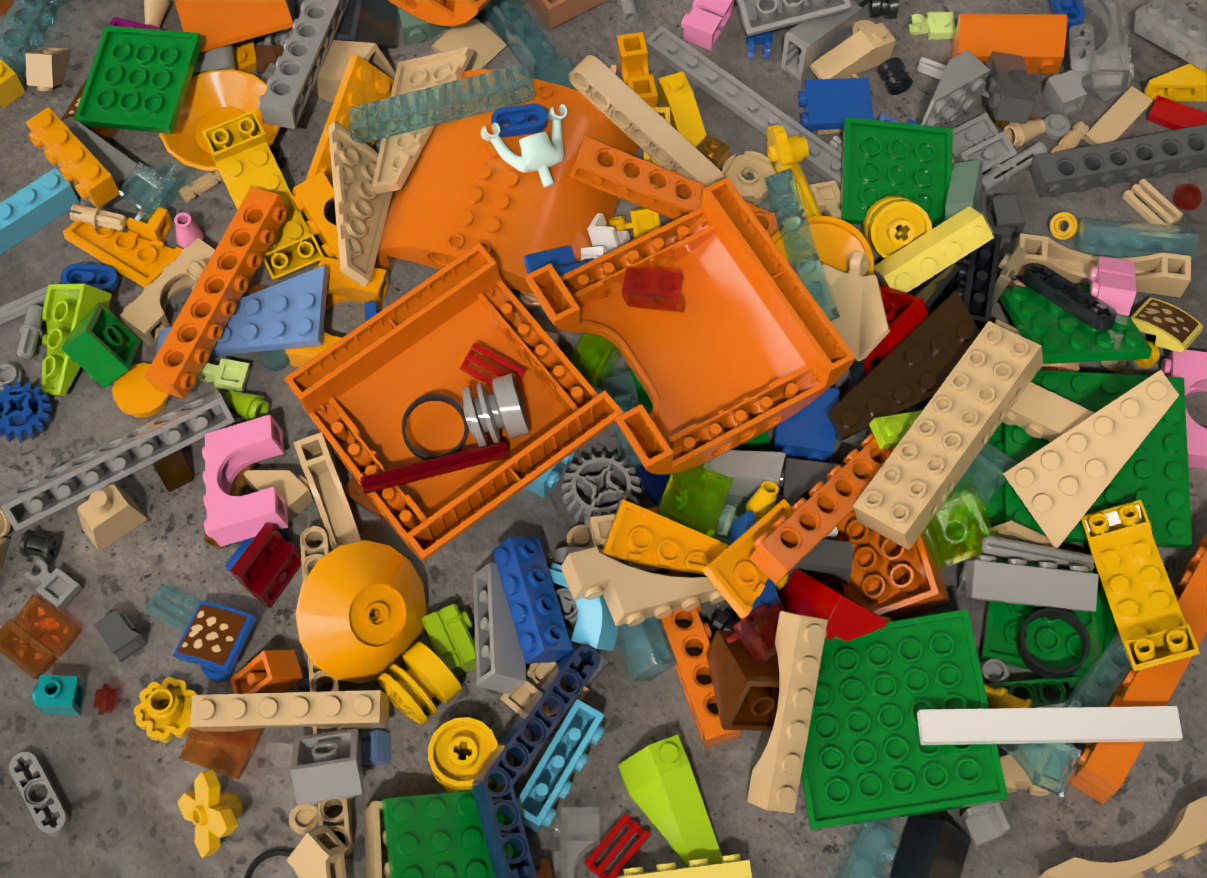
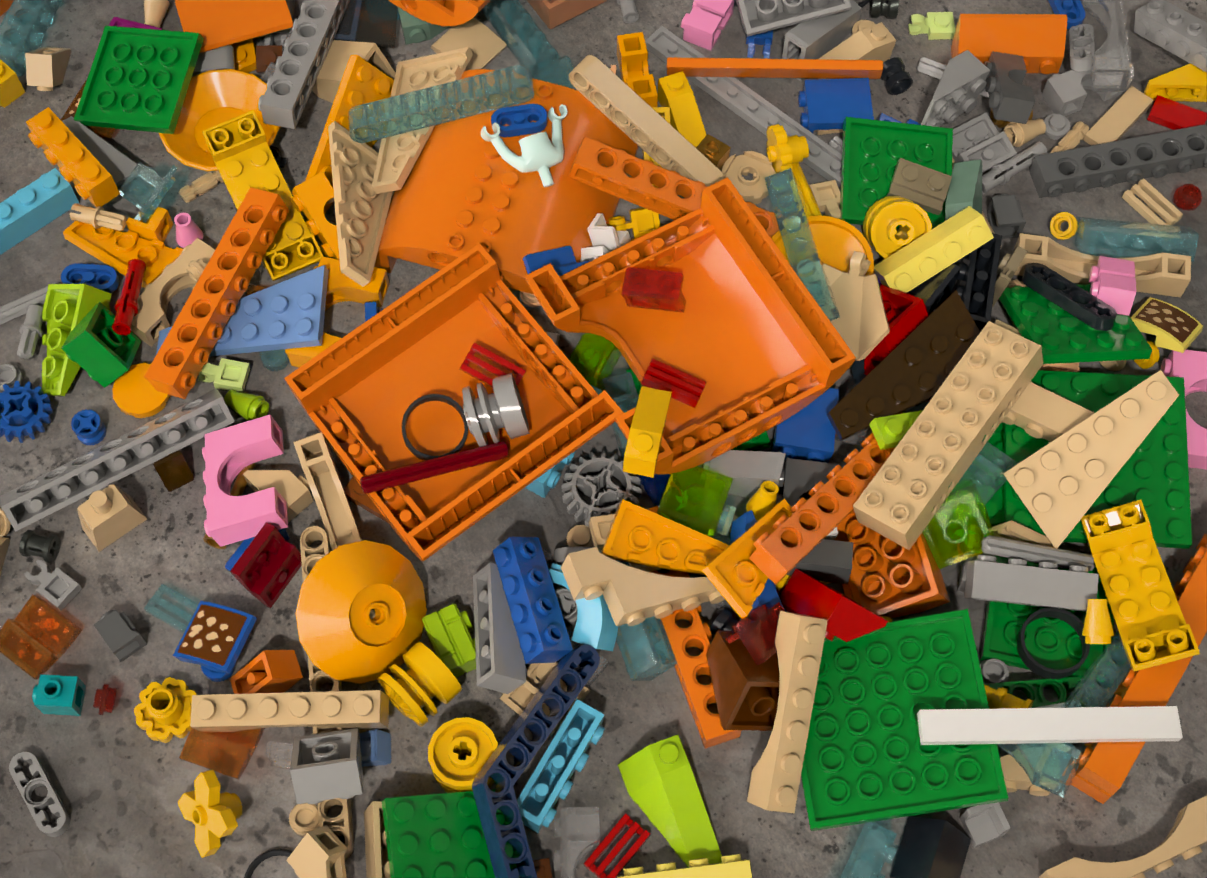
(90, 420): none -> blue wheel
(127, 305): none -> red pin
(646, 432): none -> yellow slope
(682, 385): none -> red tile
(775, 68): none -> orange tile
(920, 185): none -> dark tan plate
(1097, 623): none -> yellow cone

